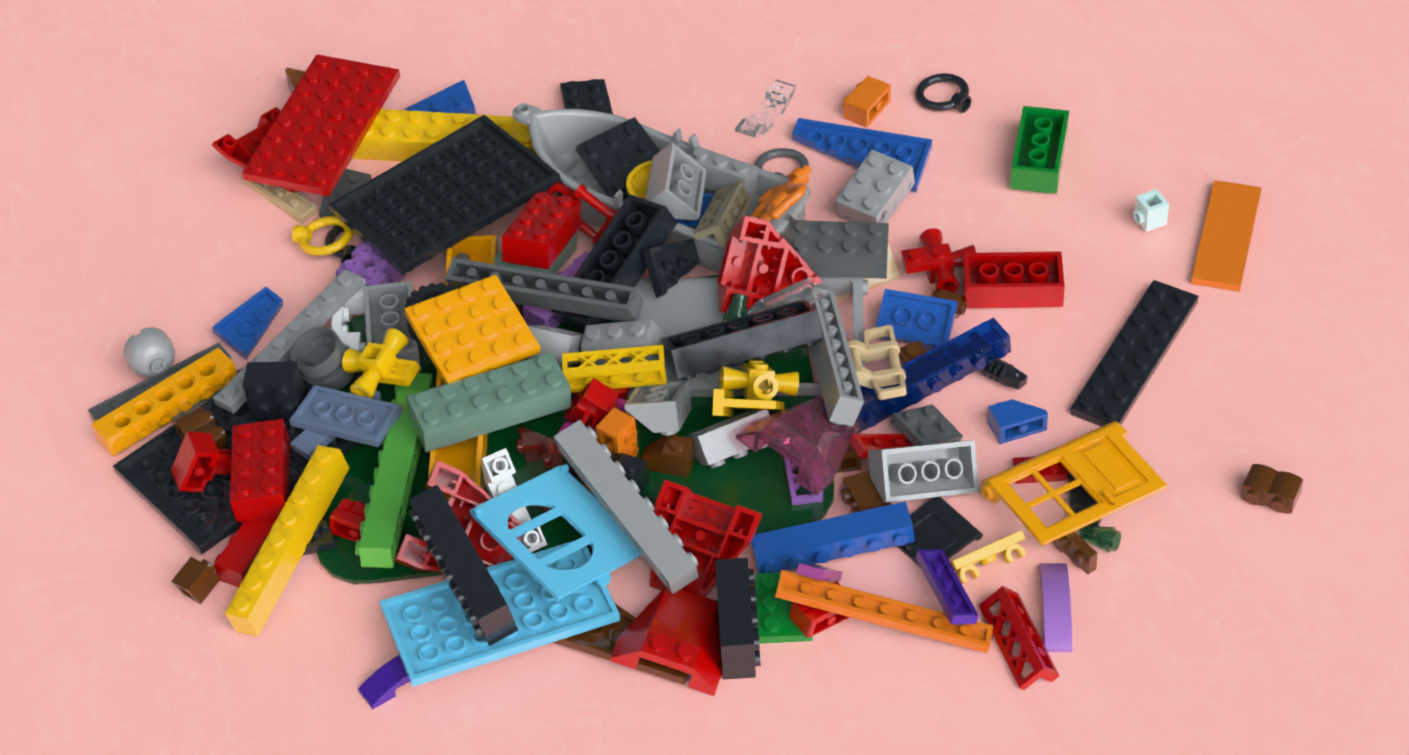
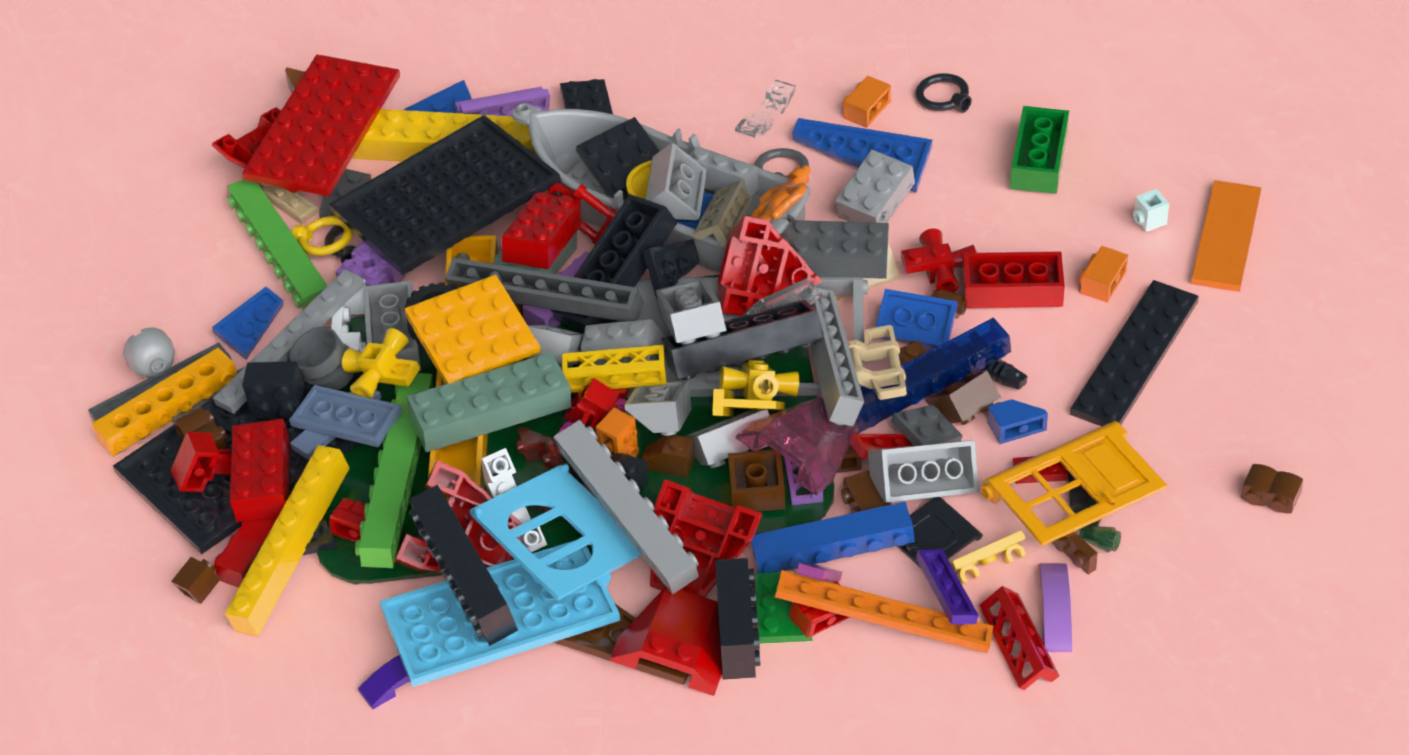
(276, 241): none -> bright green brick
(505, 103): none -> medium lavender fence
(691, 311): none -> light grey brick
(737, 307): clear green cone -> none
(757, 480): none -> reddish brown brick
(965, 397): none -> slope
(1103, 273): none -> orange brick

